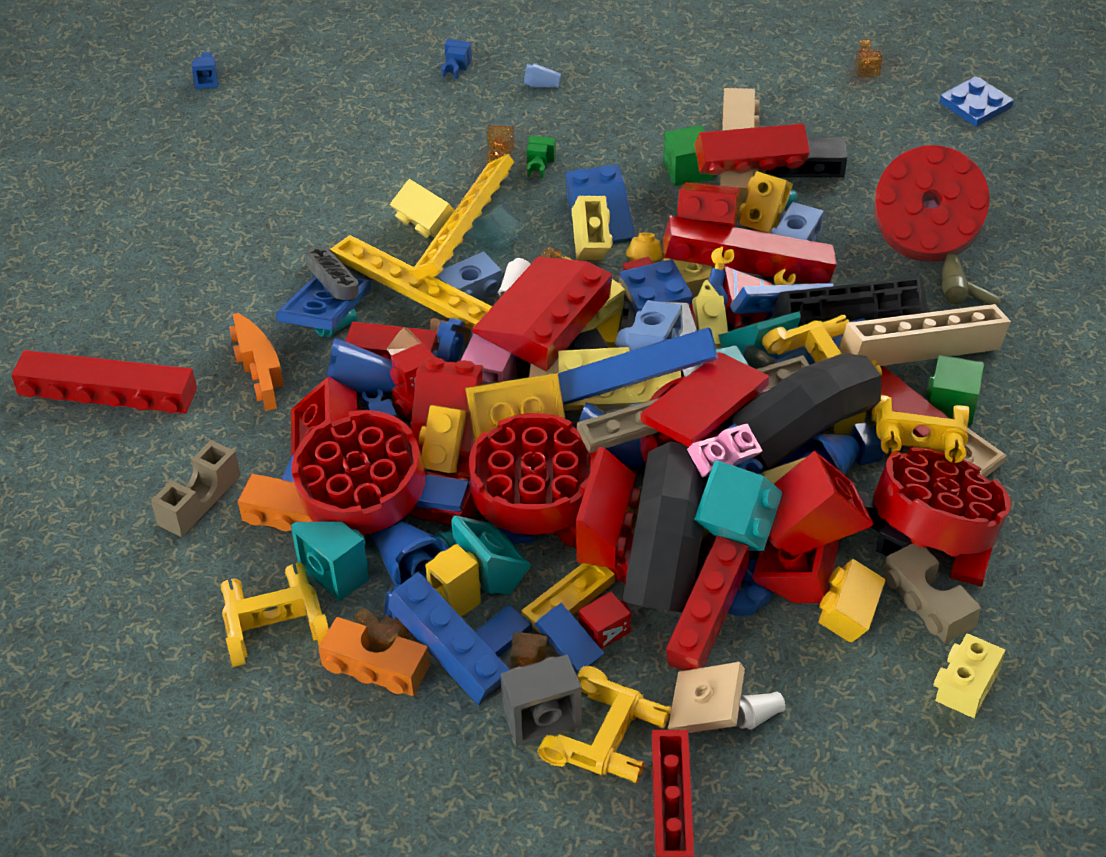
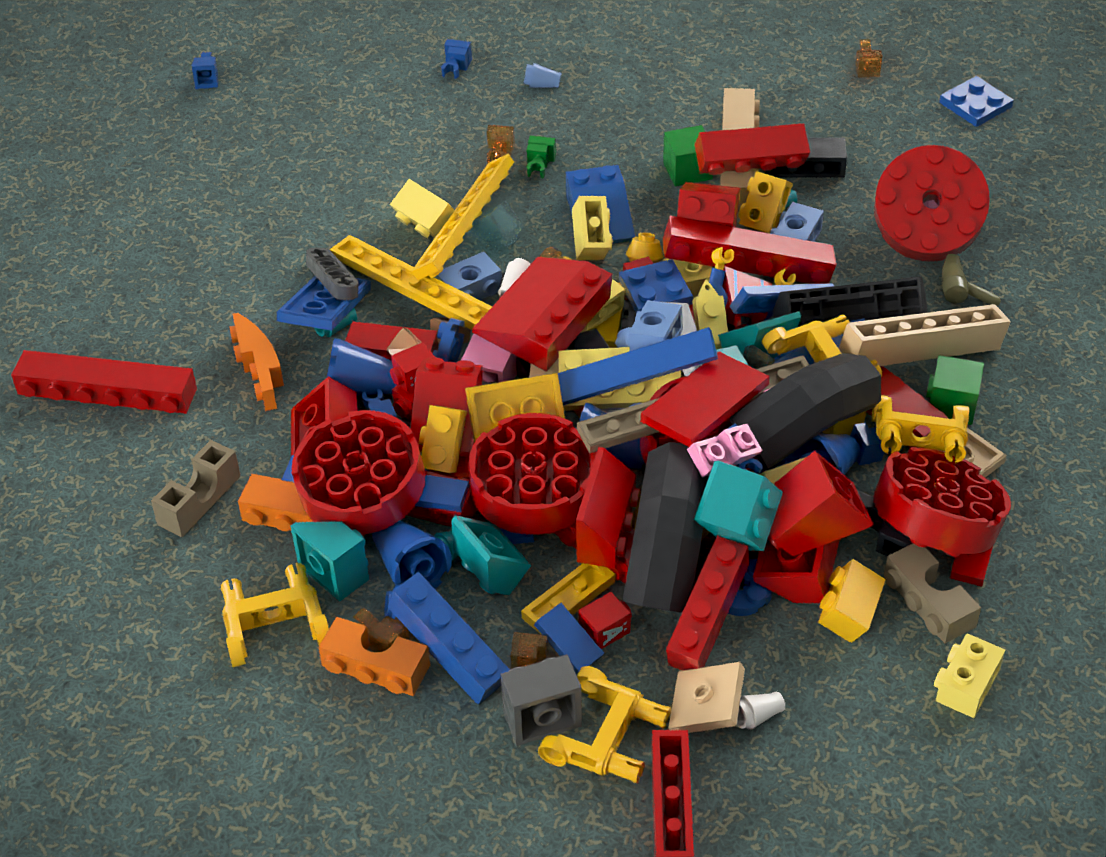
(456, 578): yellow brick -> none
(500, 629): blue tile -> none

